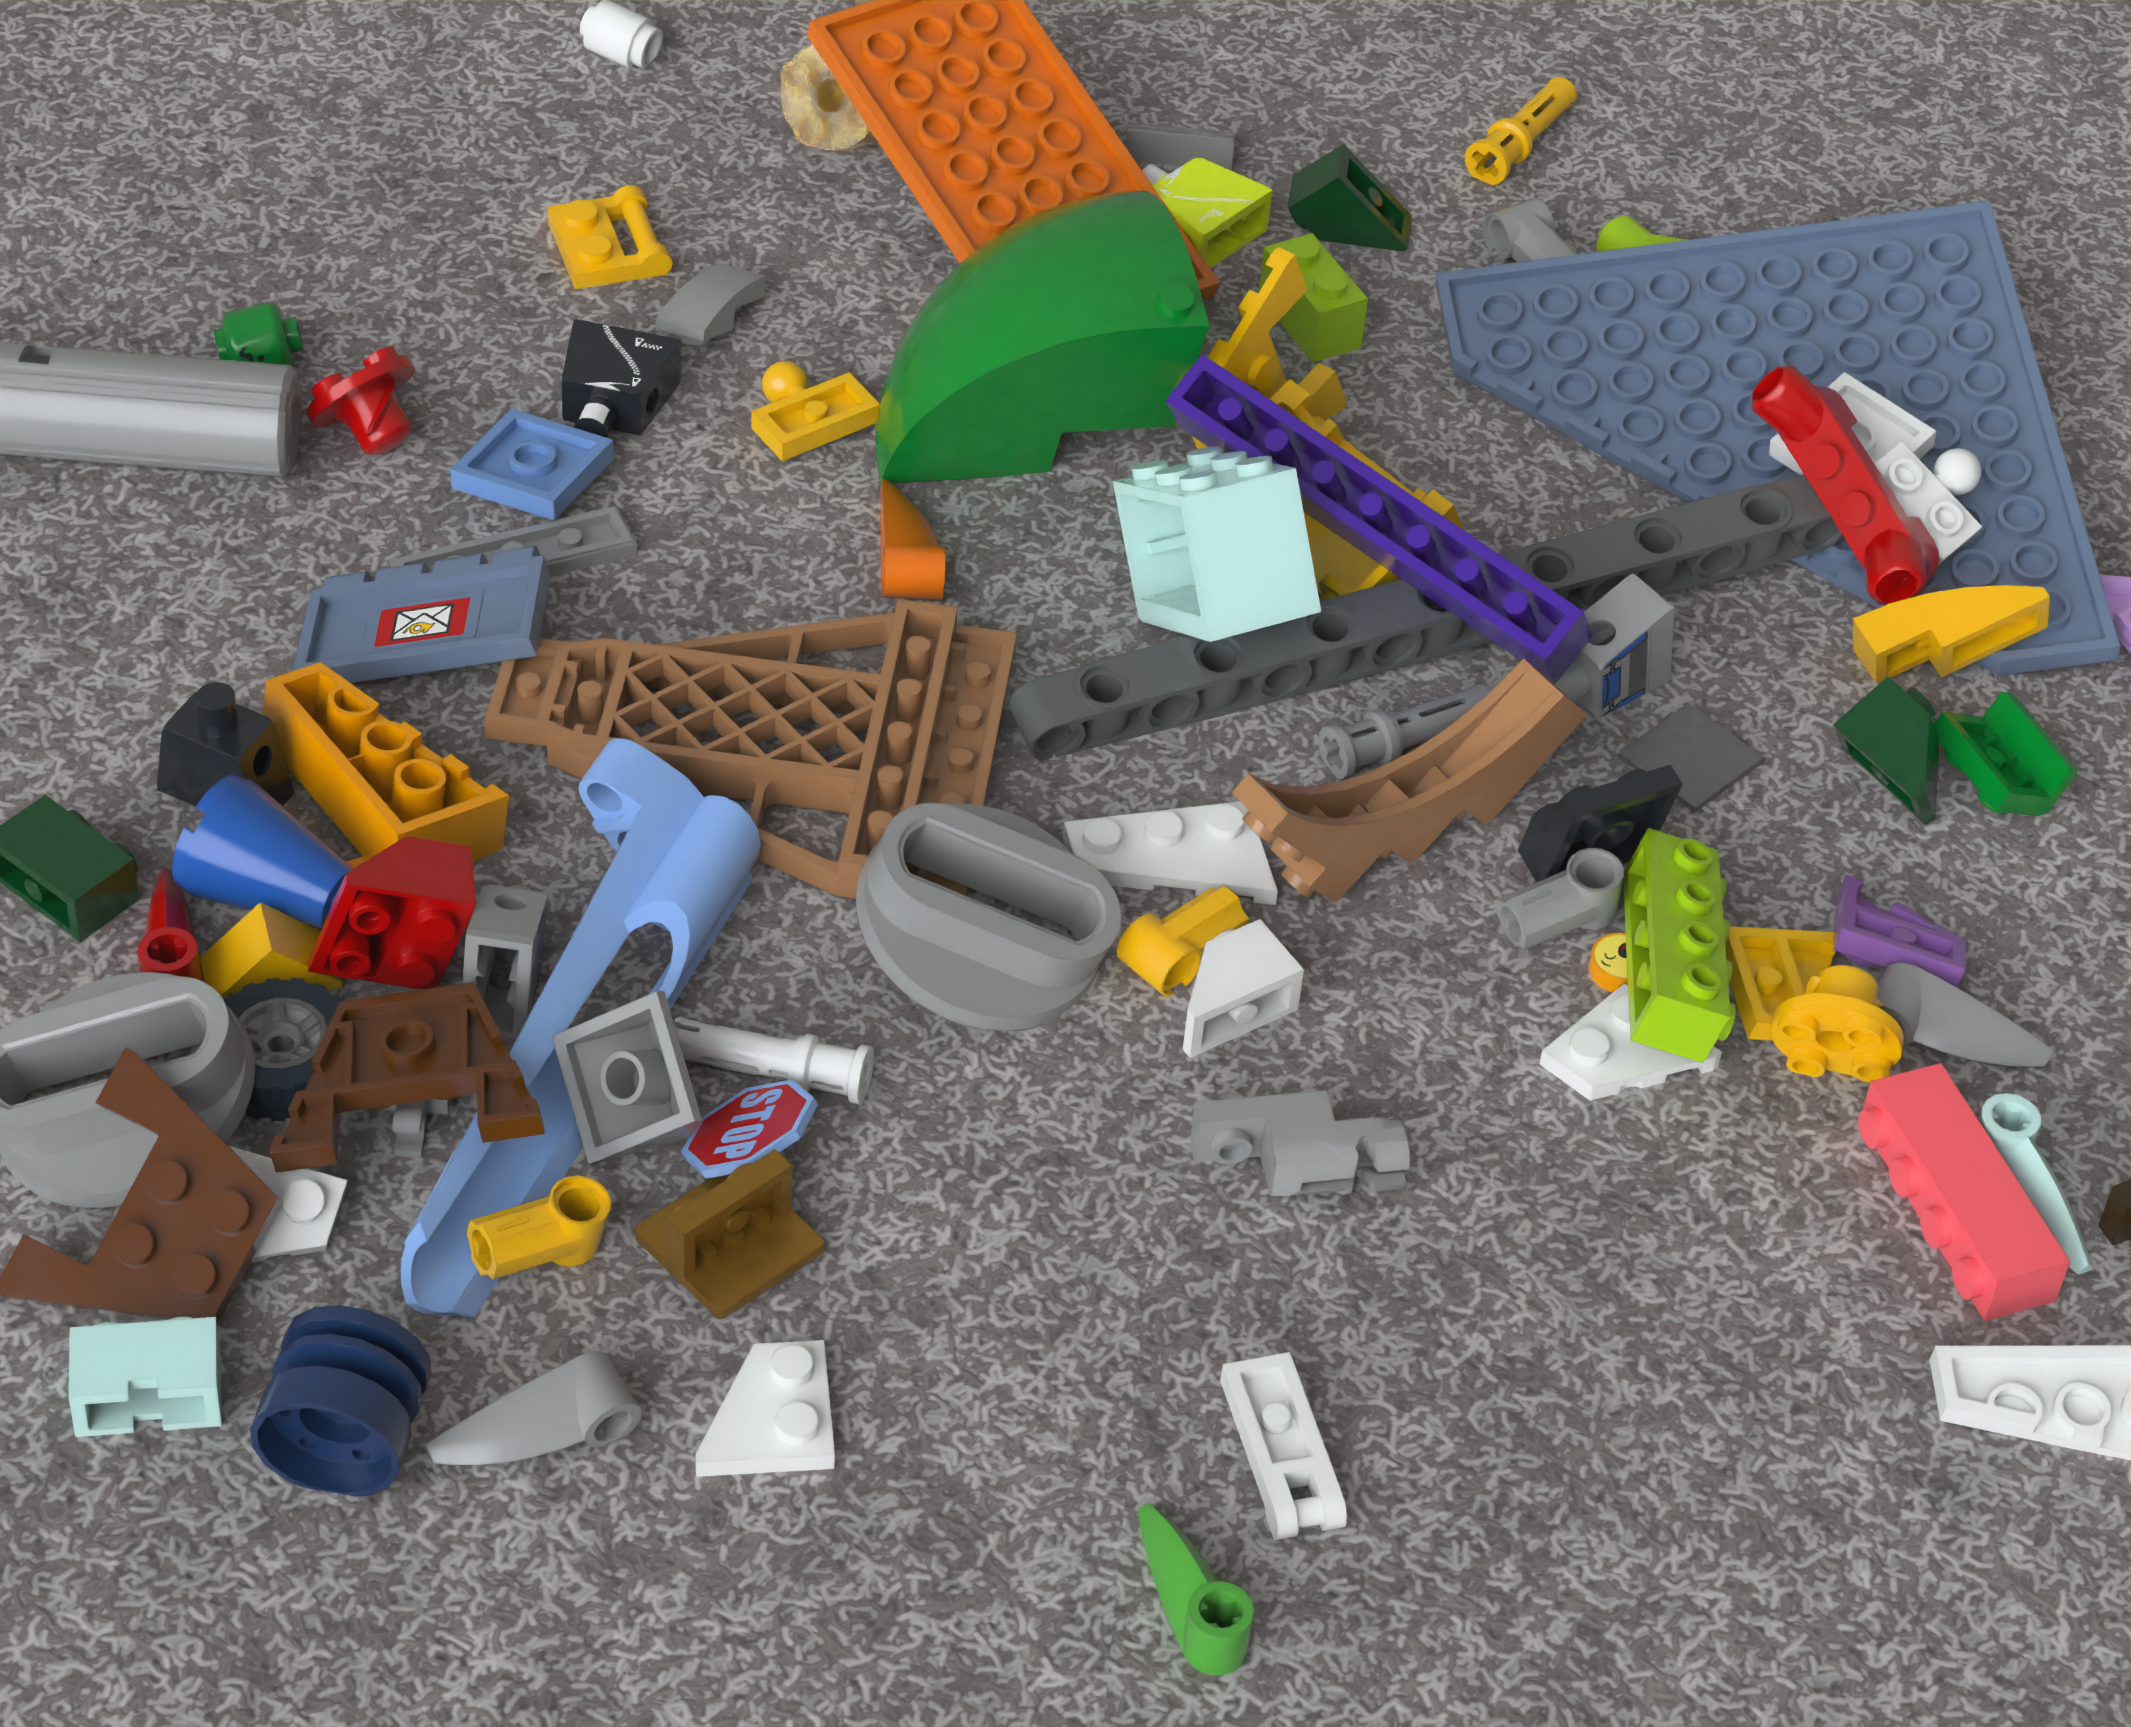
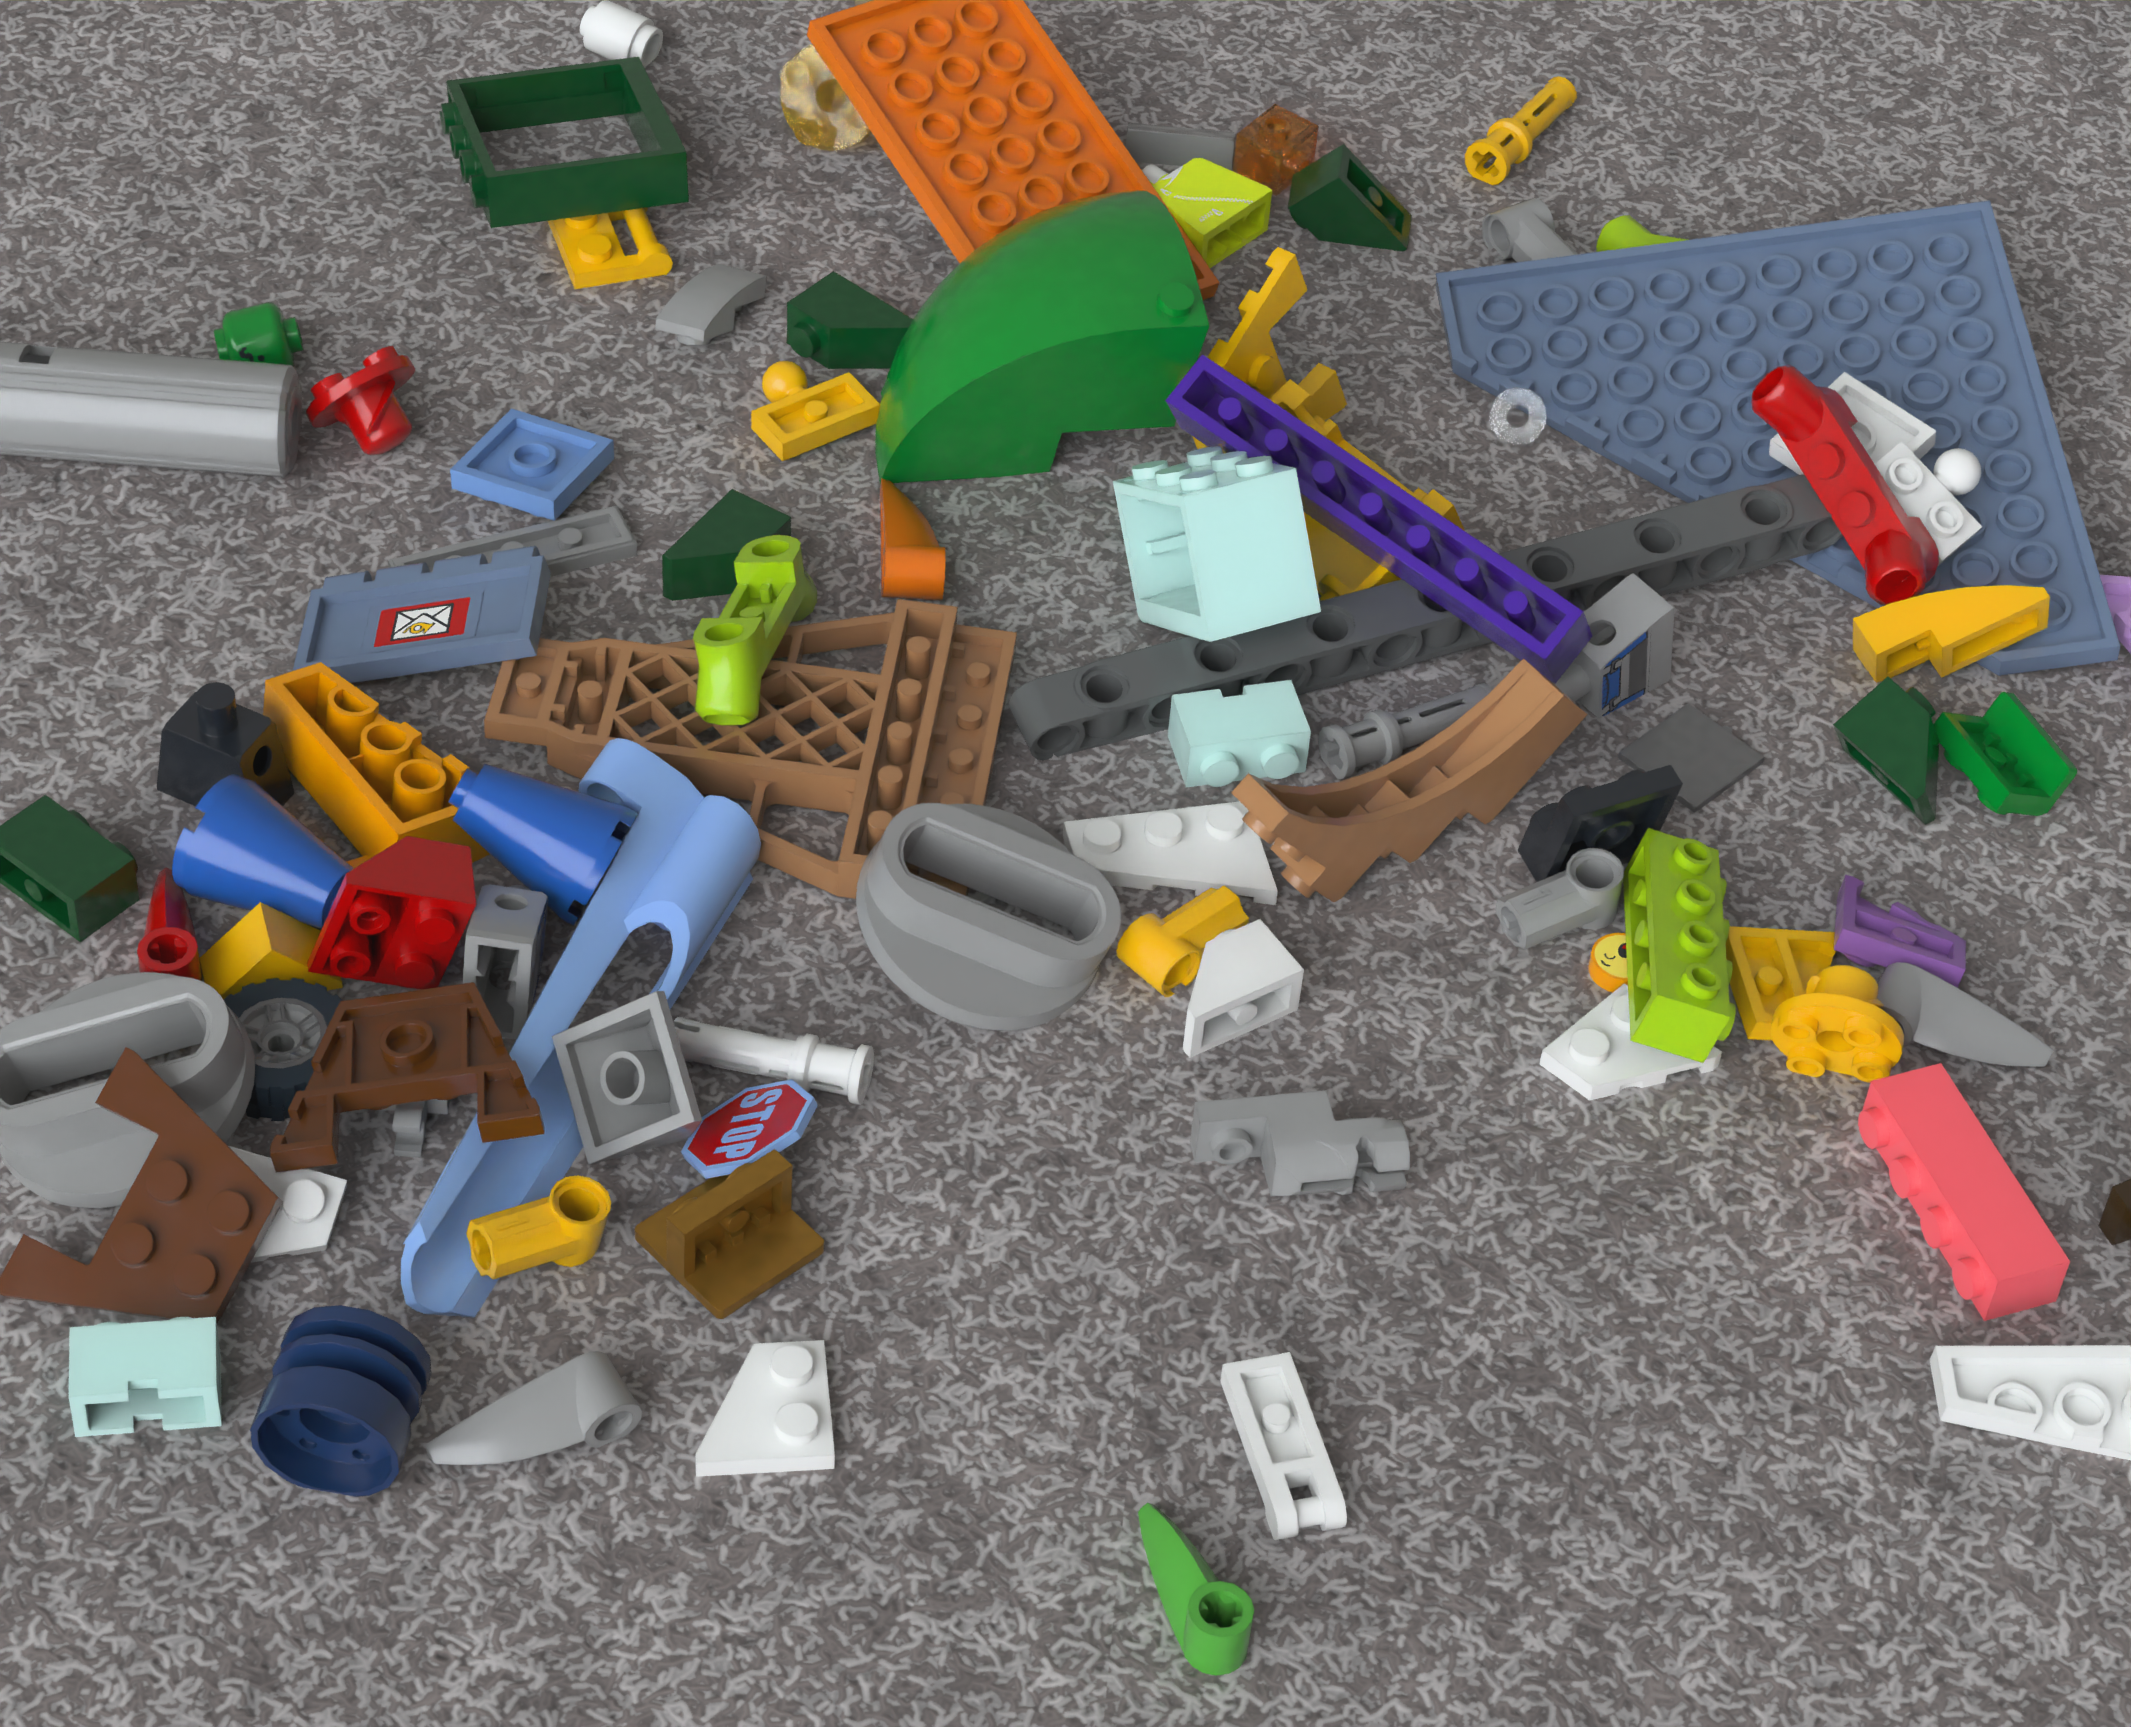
(542, 832): none -> blue cone
(567, 188): none -> dark green window
(617, 377): black torso -> none
(705, 555): none -> dark green slope
(742, 641): none -> lime plate
(844, 325): none -> dark green slope
(1238, 735): none -> light aqua brick
(1275, 148): none -> clear orange brick
(1333, 309): lime brick -> none
(1504, 403): none -> clear plate
(2013, 1128): light aqua piece -> none

